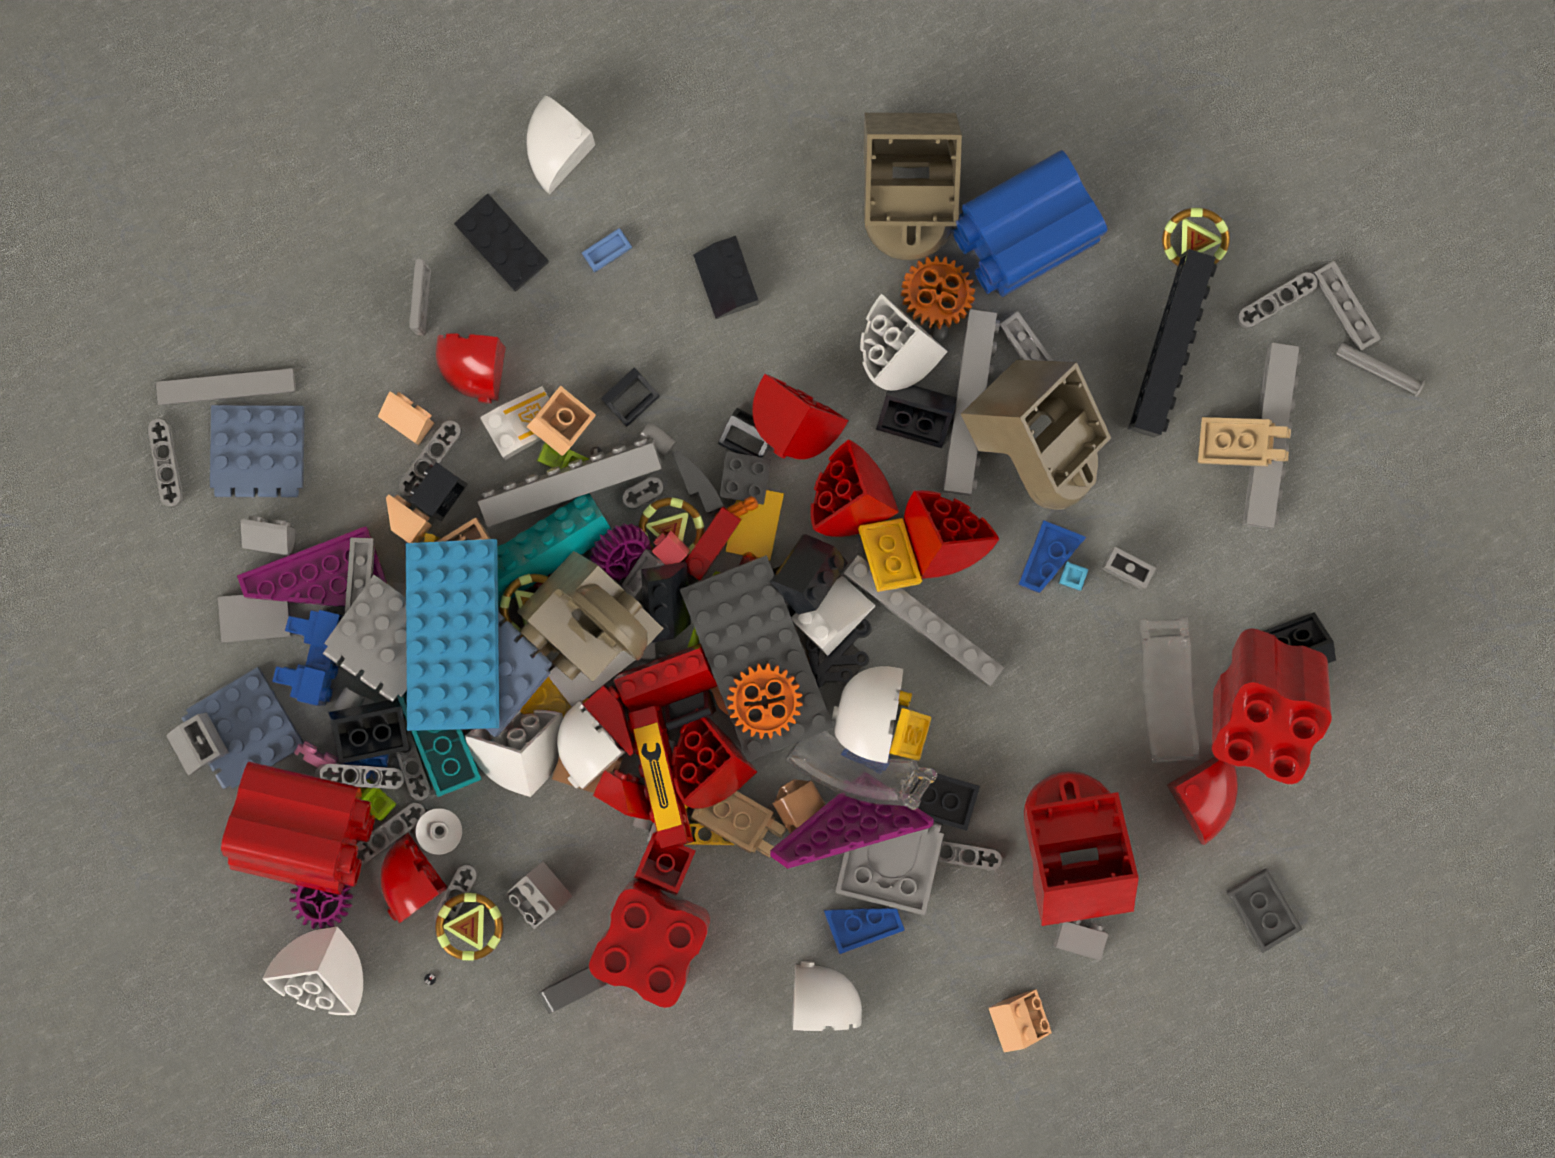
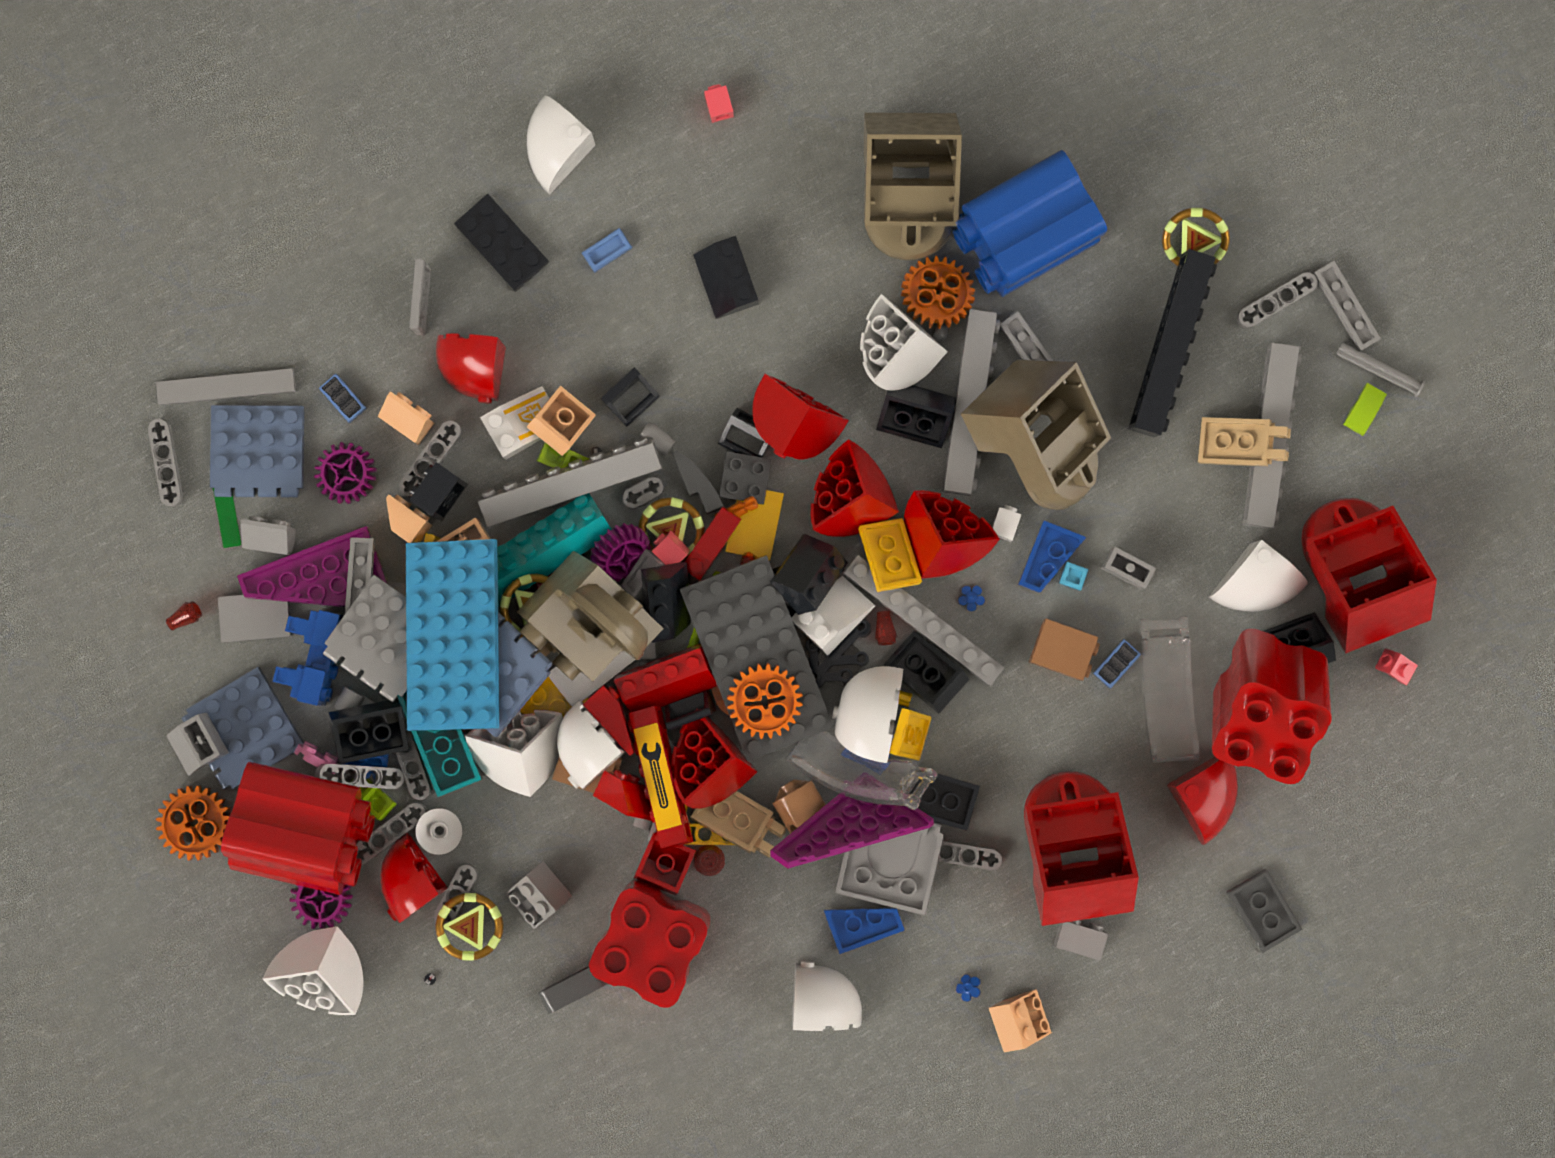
(175, 831): none -> orange gear
(185, 615): none -> clear red cone
(227, 521): none -> green sticker
(341, 482): none -> magenta gear
(342, 398): none -> tile
(715, 856): none -> clear red cone
(718, 103): none -> coral brick
(885, 629): none -> clear red cone
(928, 671): none -> black slope
(968, 988): none -> blue plant
(971, 597): none -> blue plant
(1006, 522): none -> white brick
(1064, 650): none -> medium nougat brick
(1116, 663): none -> tile
(1259, 580): none -> white brick
(1354, 538): none -> red piece
(1365, 409): none -> lime slope
(1396, 666): none -> coral bracket

